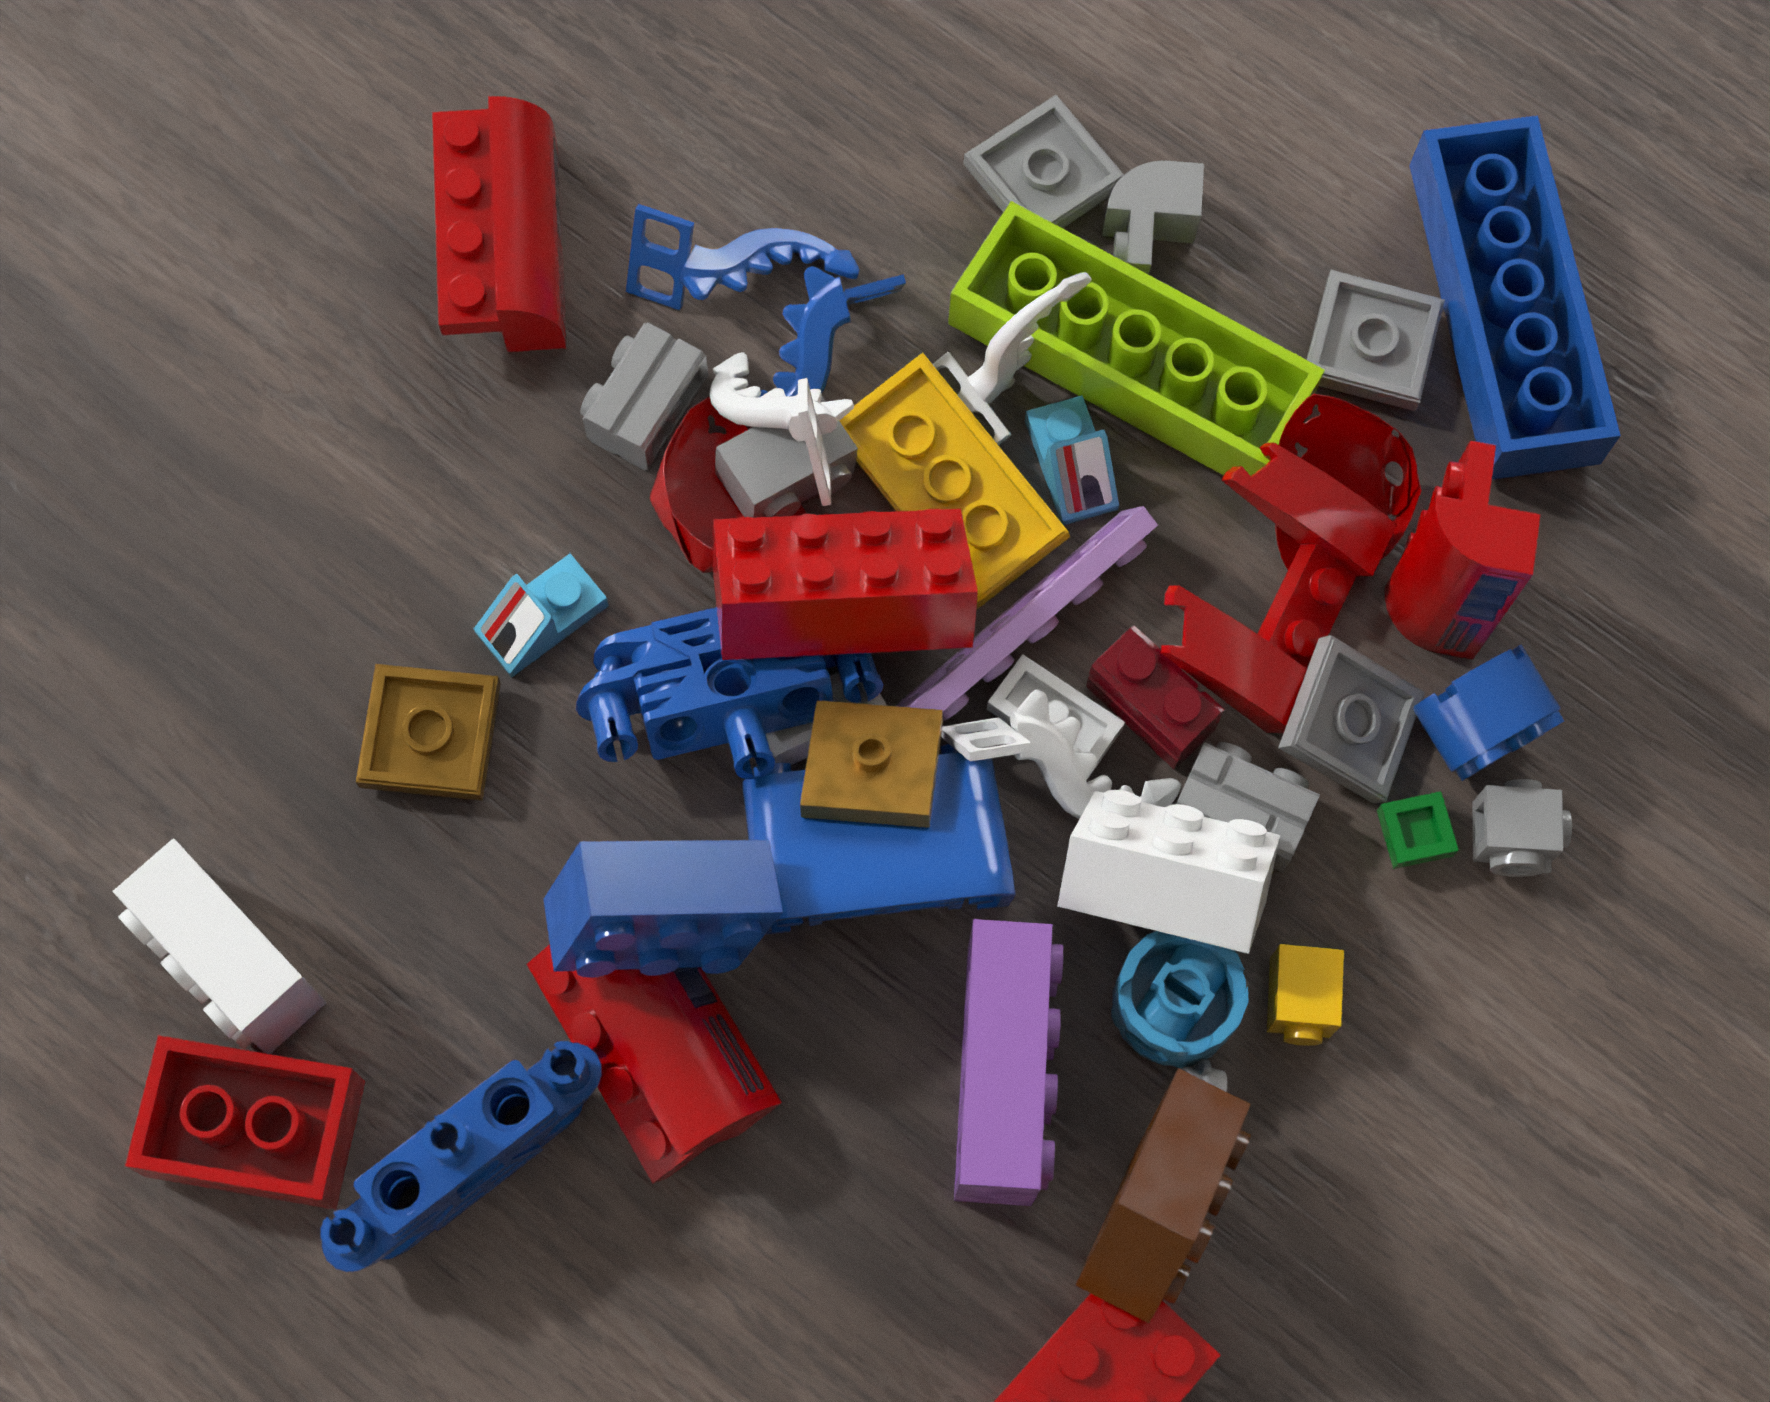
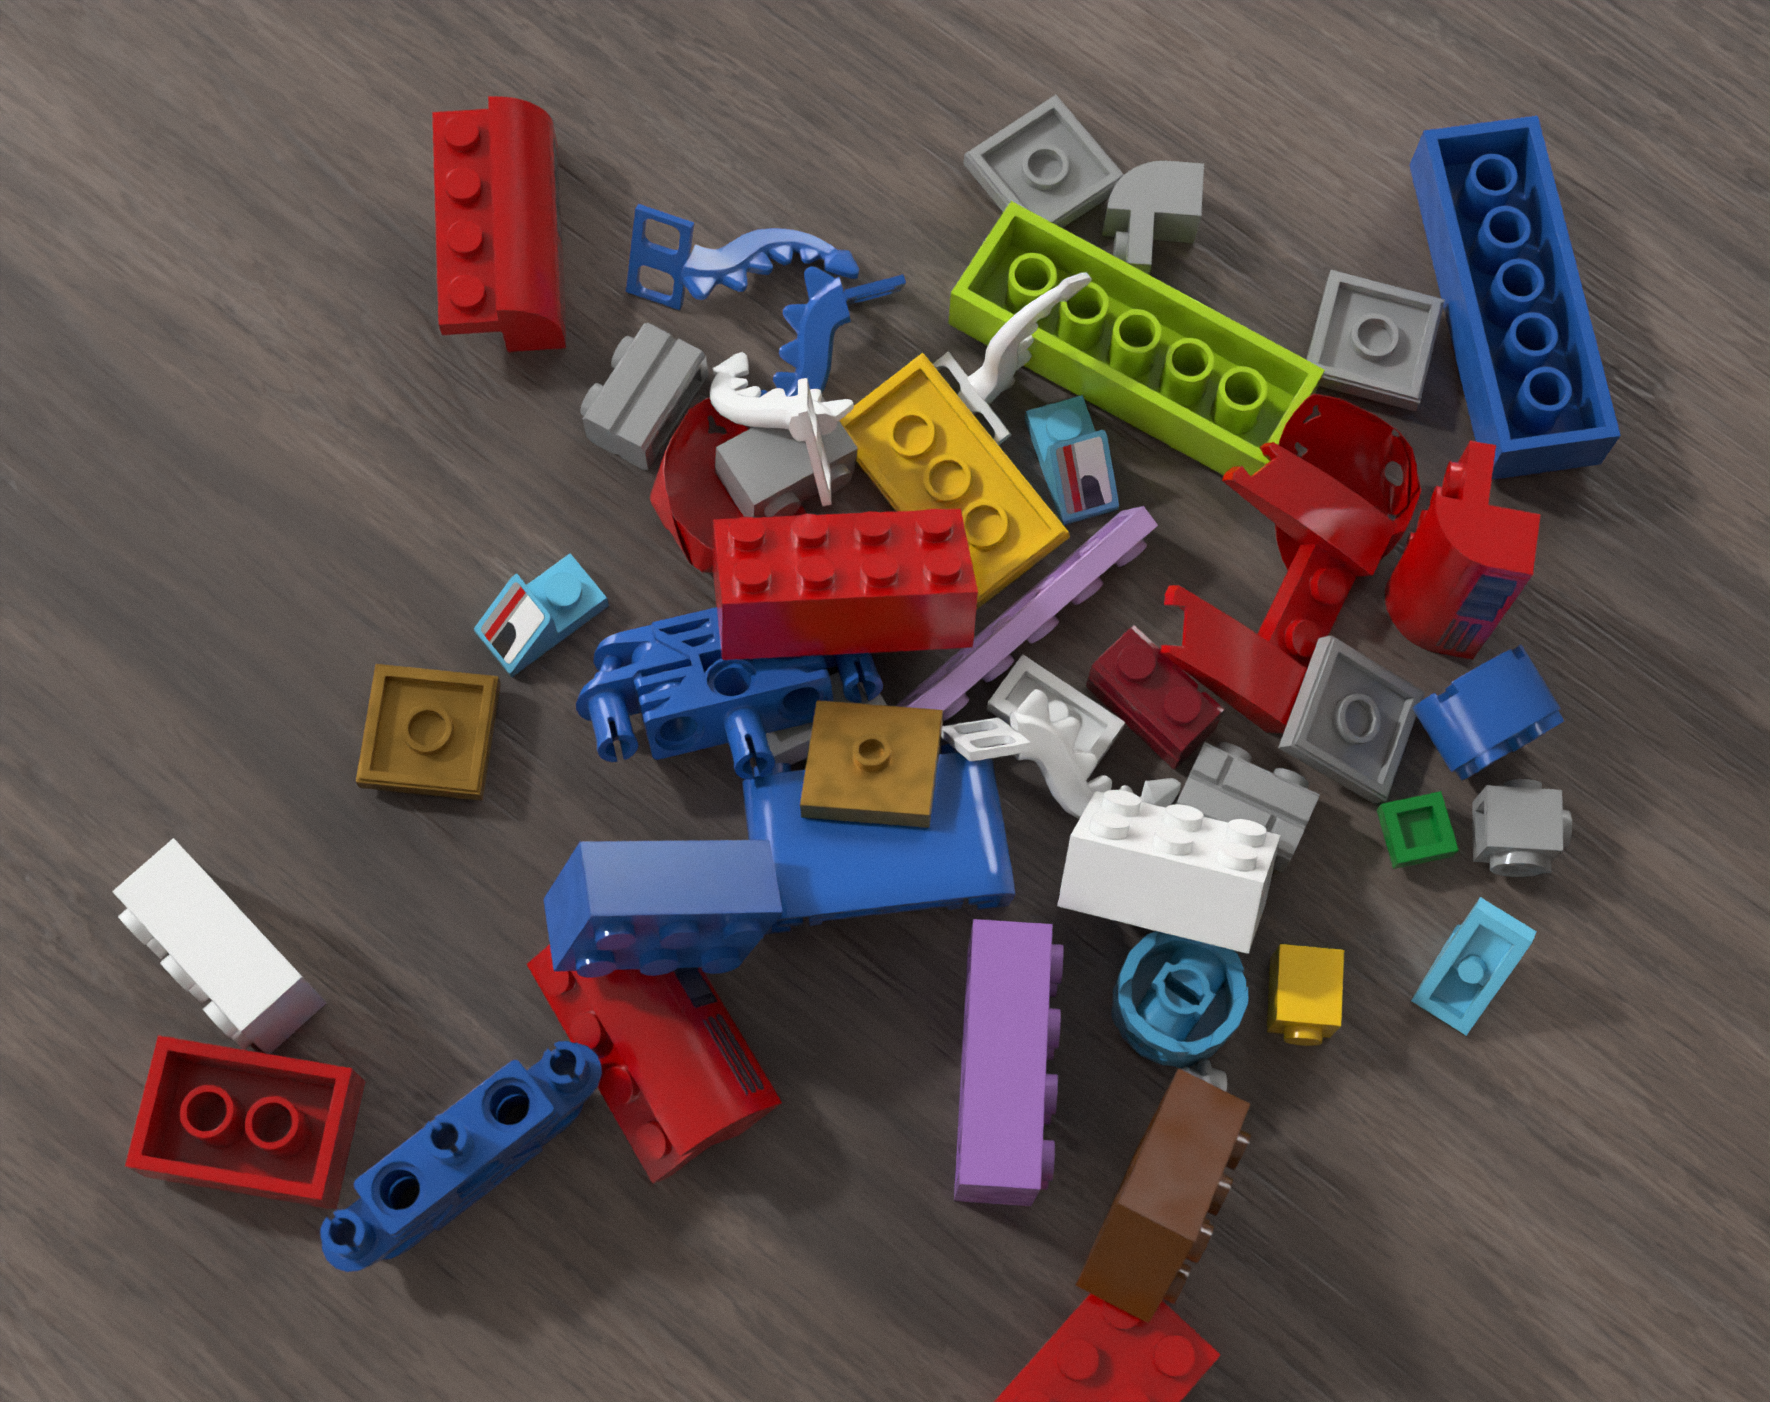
(1473, 965): none -> medium azure slope

